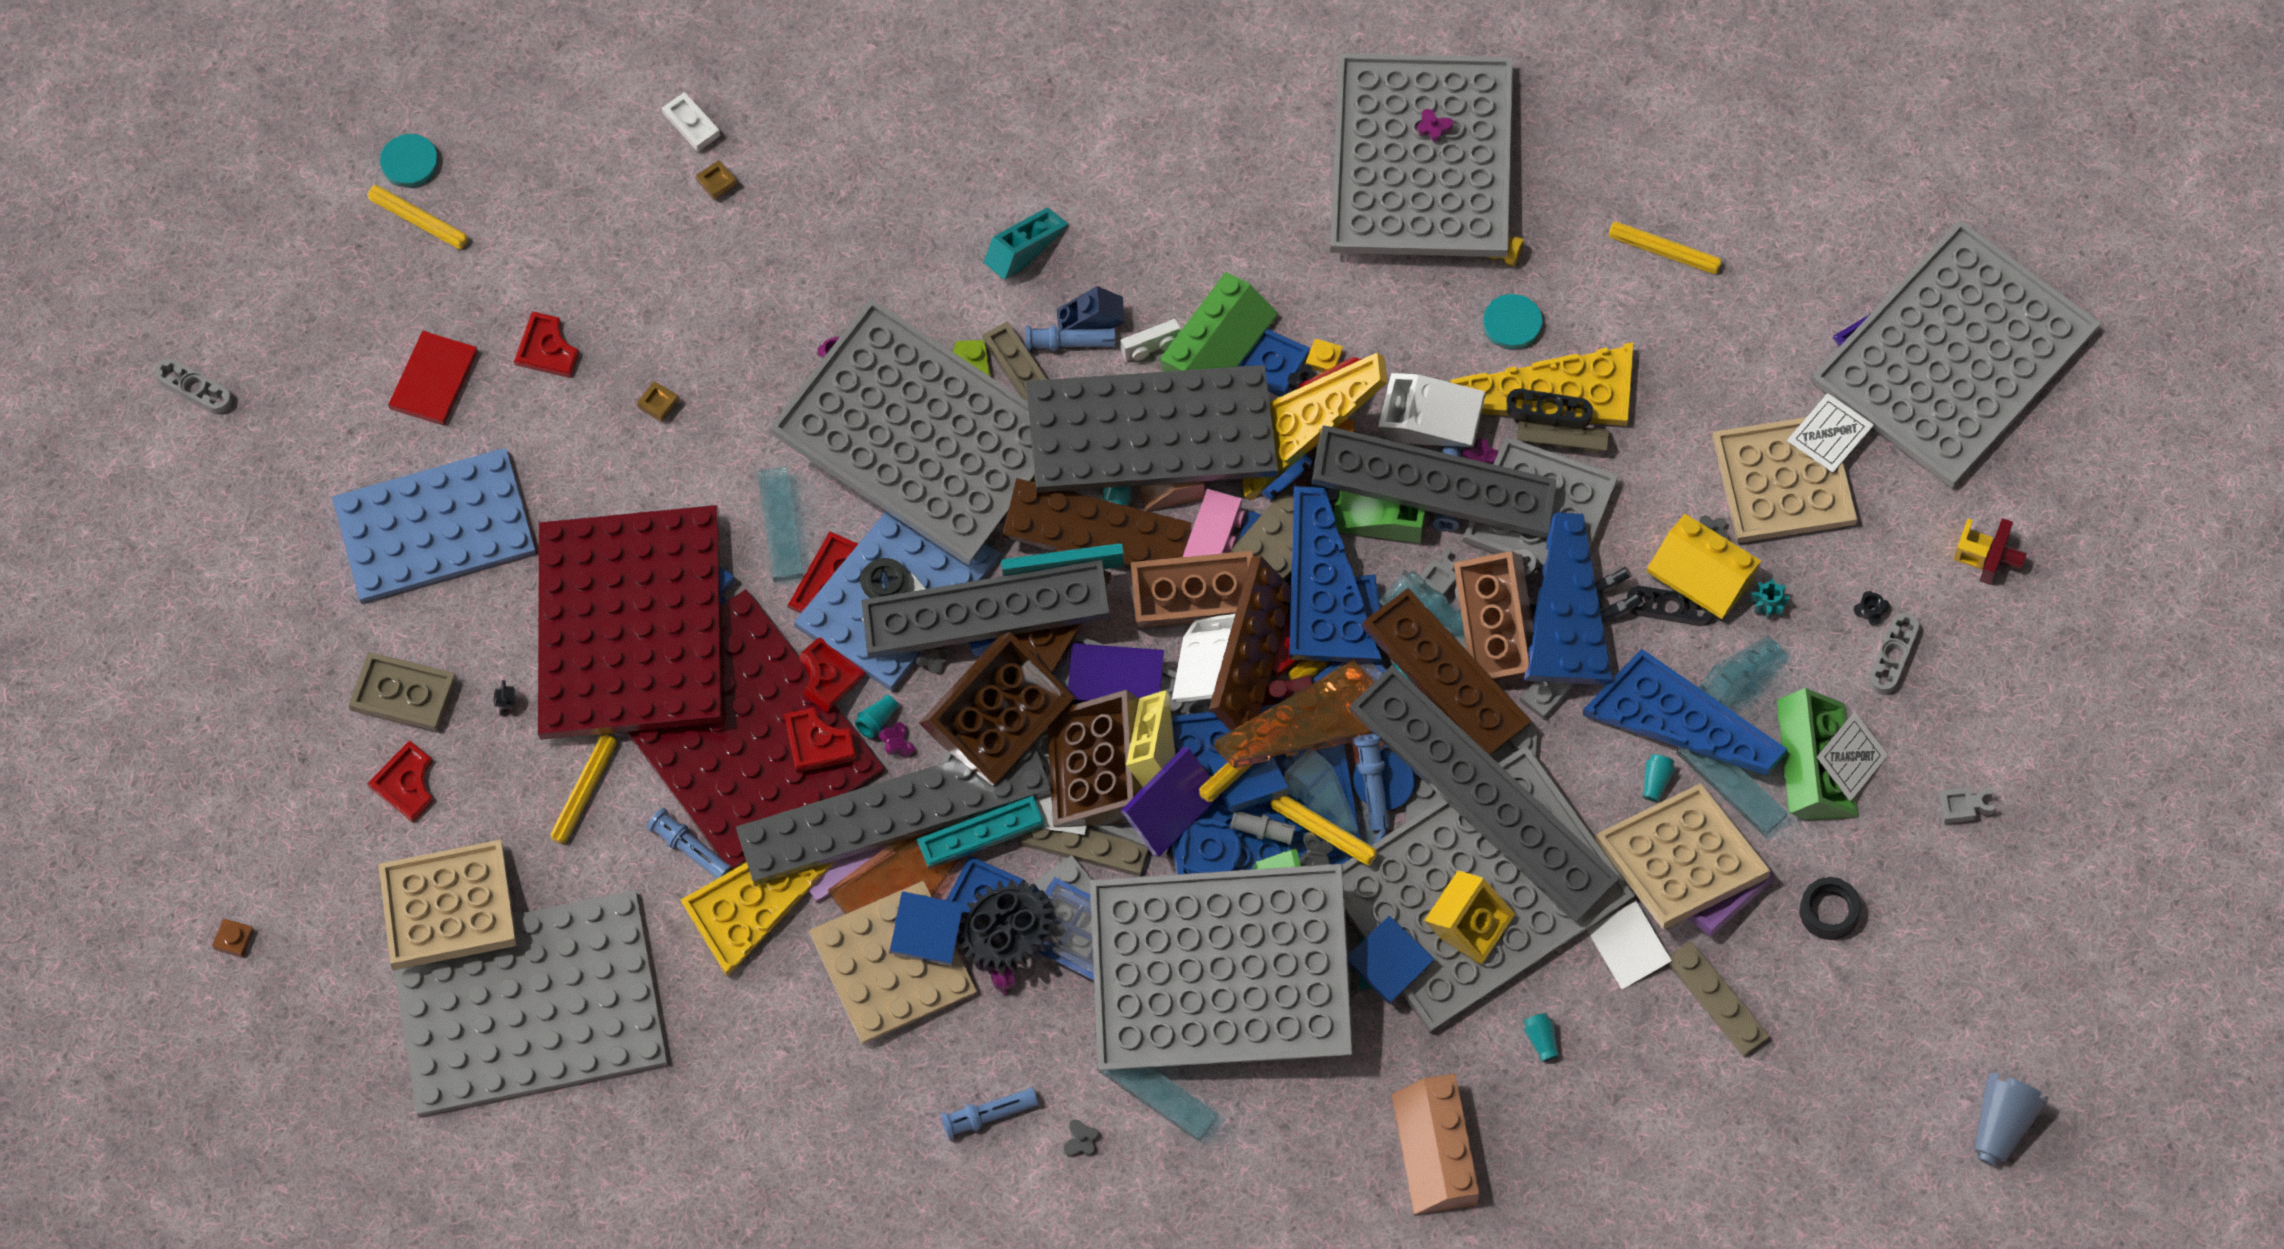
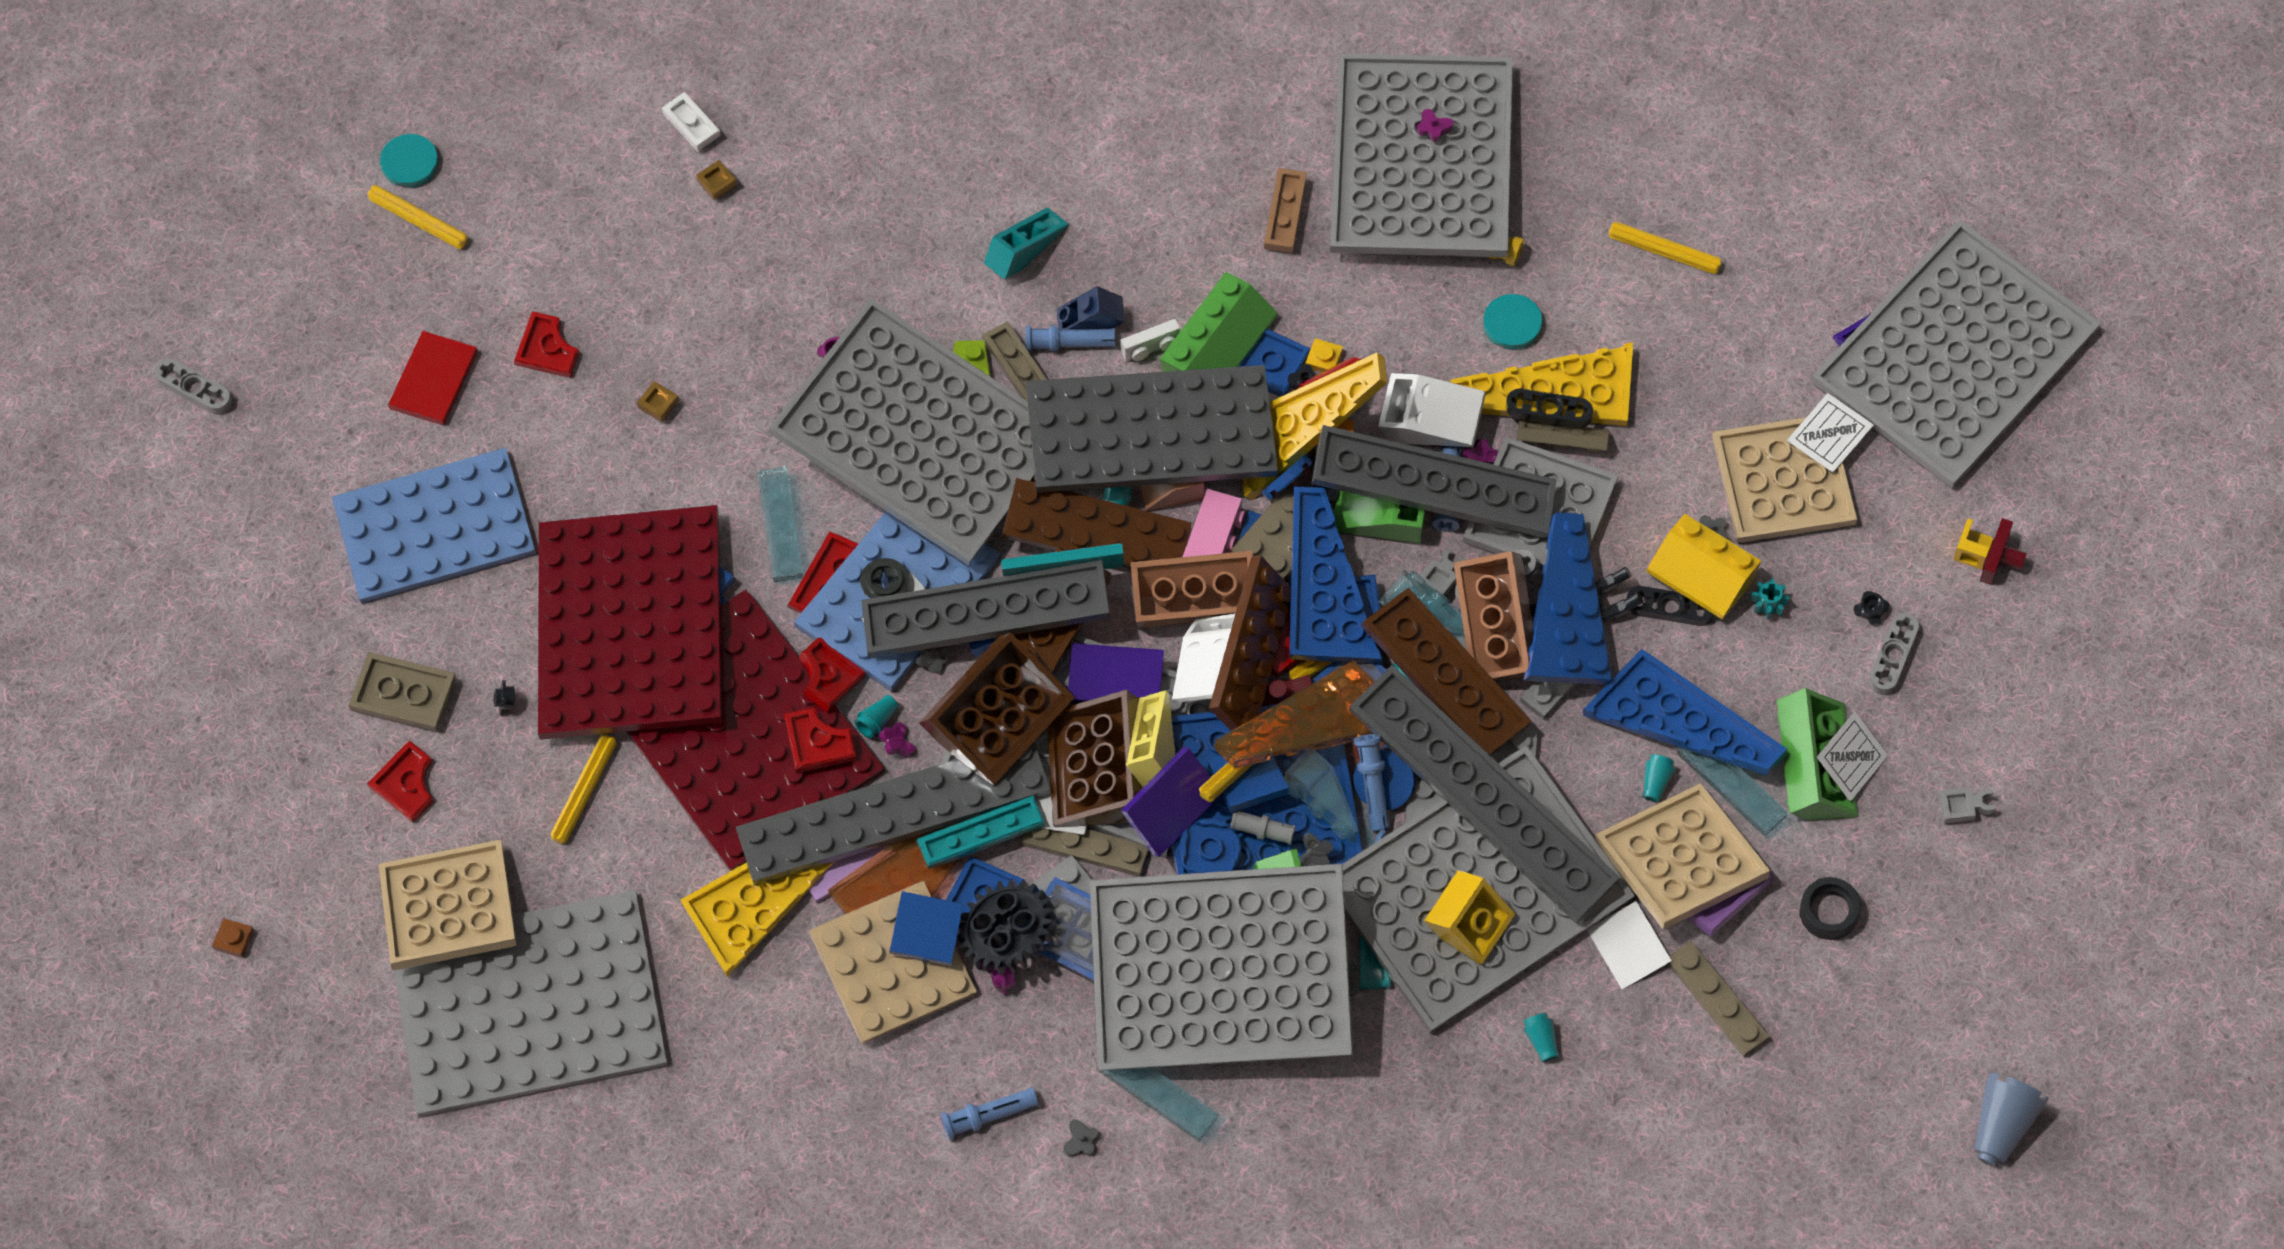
(676, 838): medium blue pin -> none
(1285, 210): none -> medium nougat plate
(1324, 829): yellow axle -> none
(1389, 959): blue tile -> none
(1435, 1145): nougat slope -> none
(1743, 670): clear light blue slope -> none

